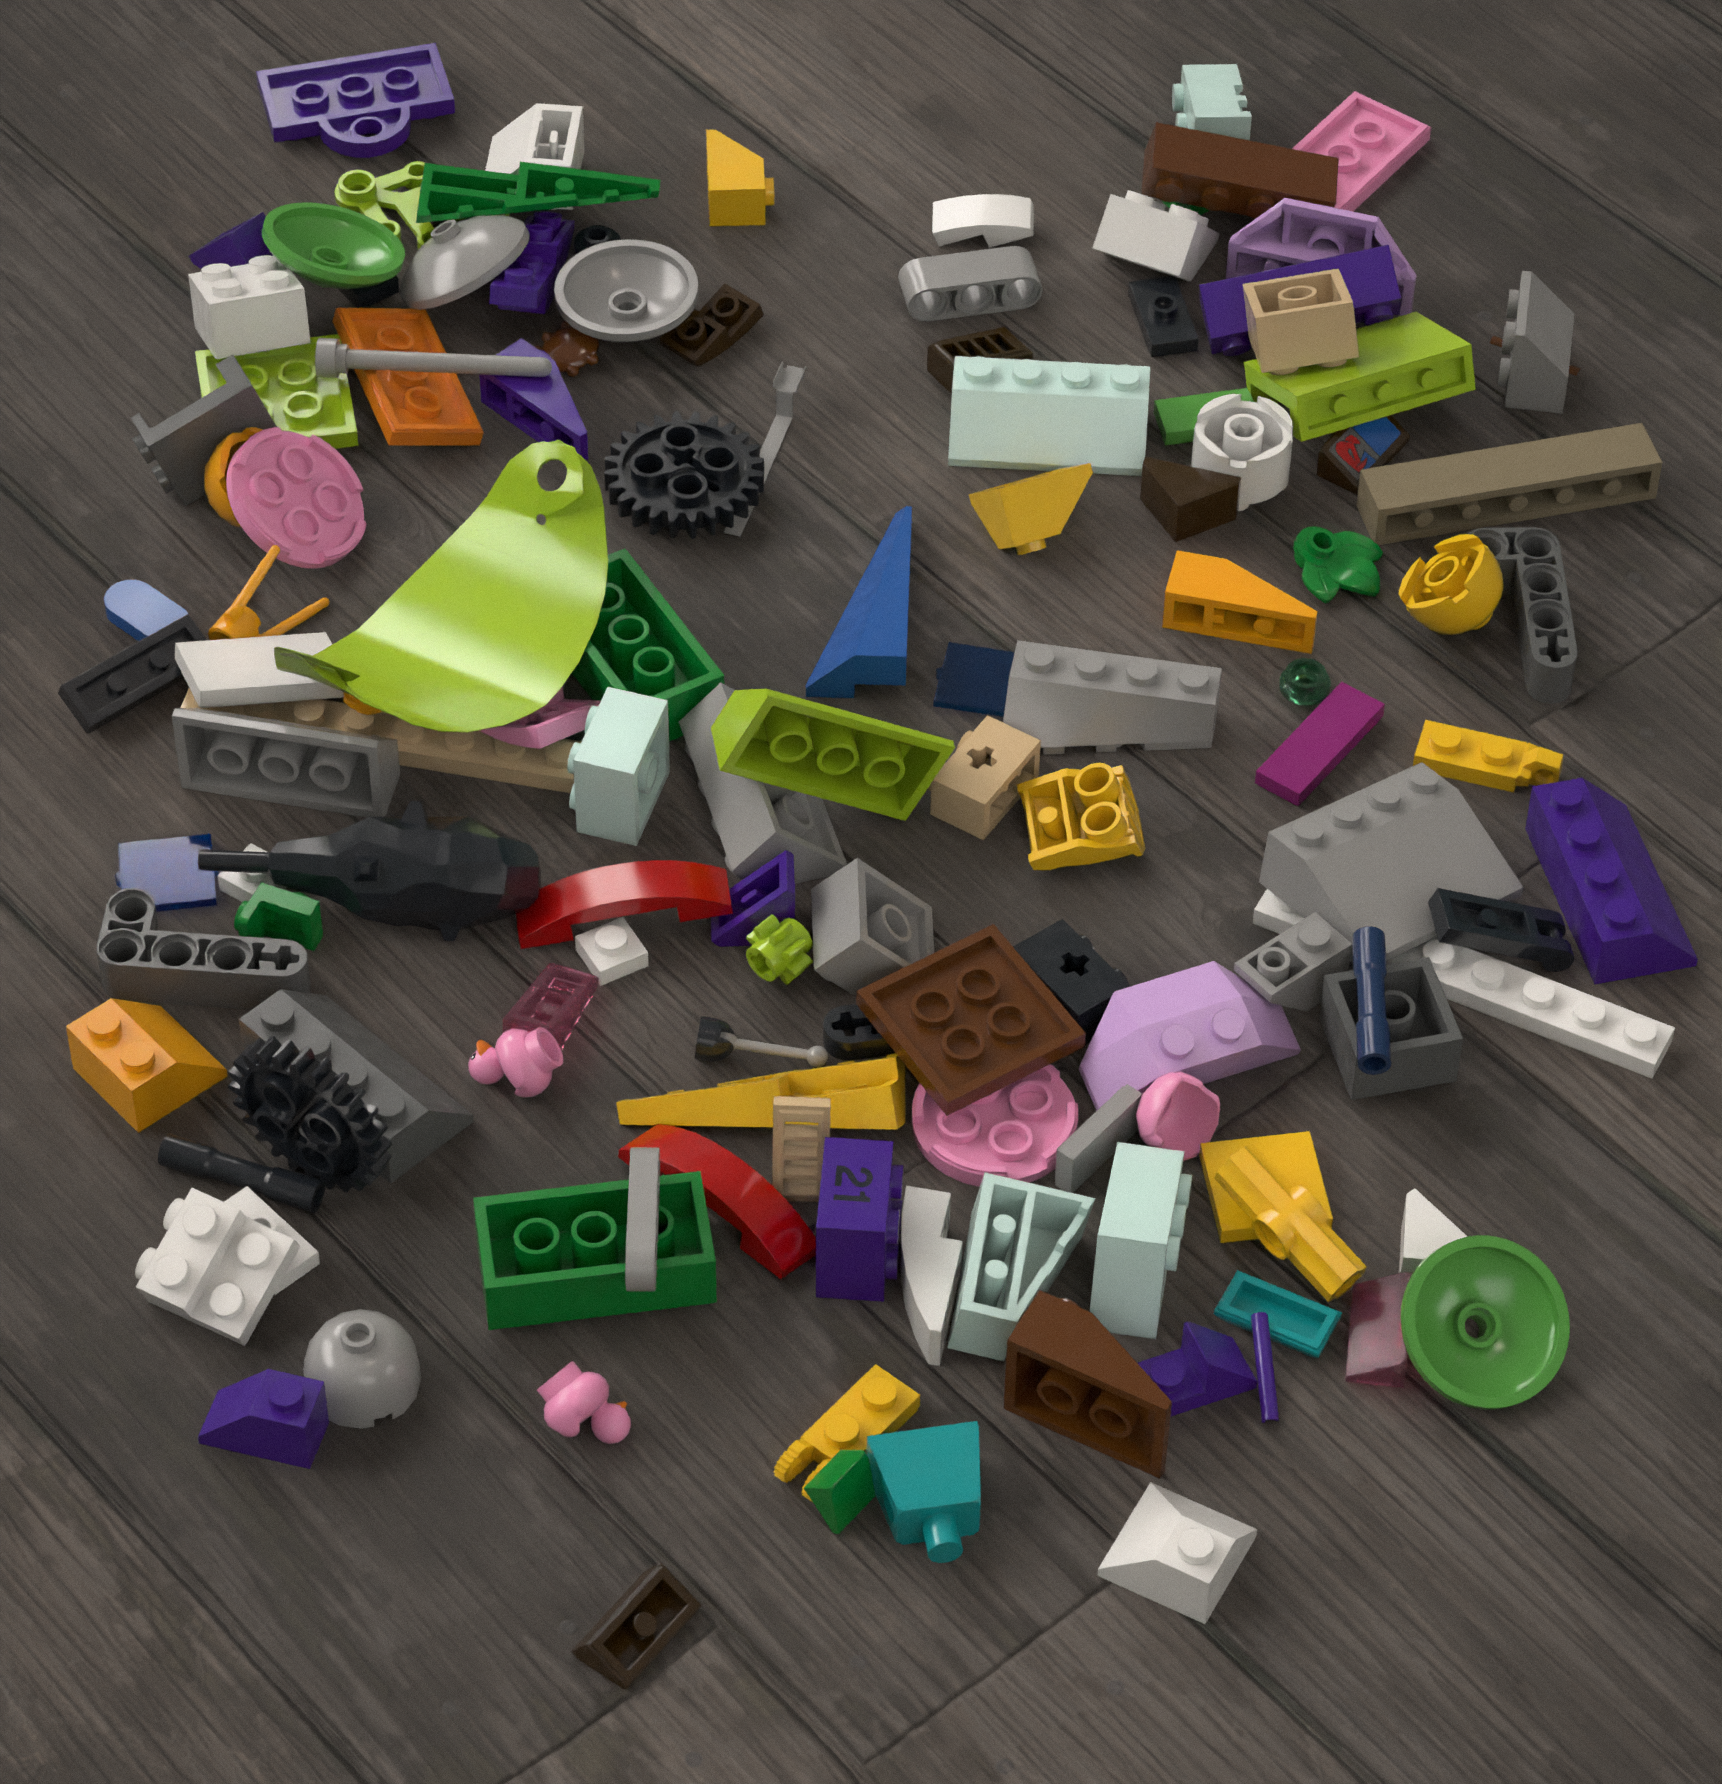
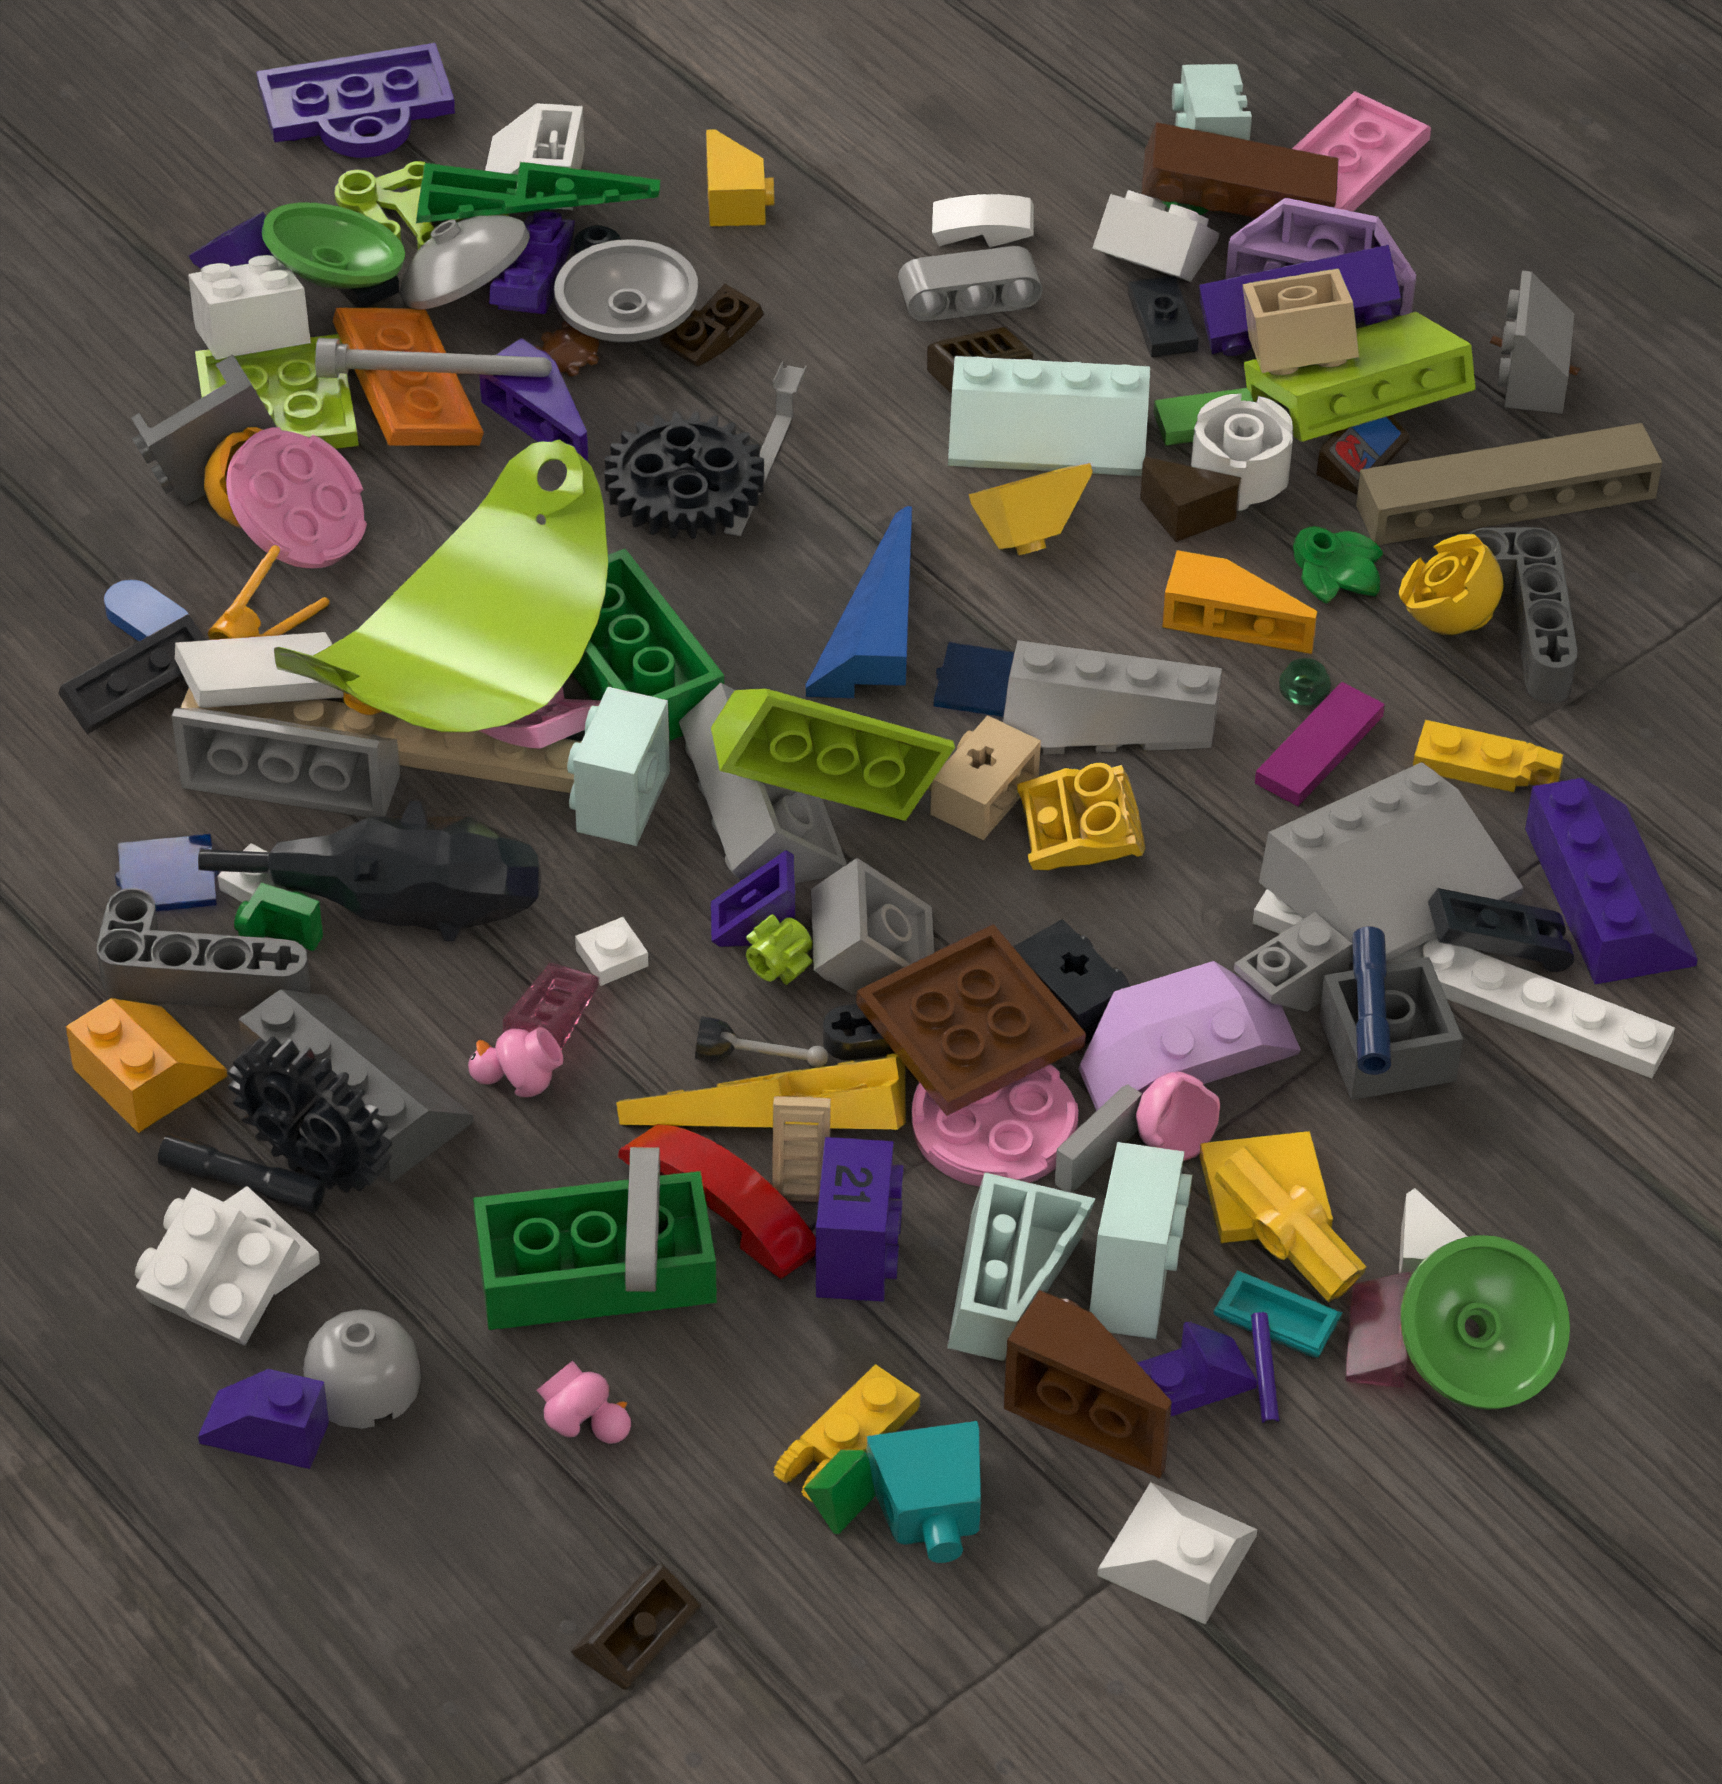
(621, 891): red slope -> none
(929, 1268): white slope -> none

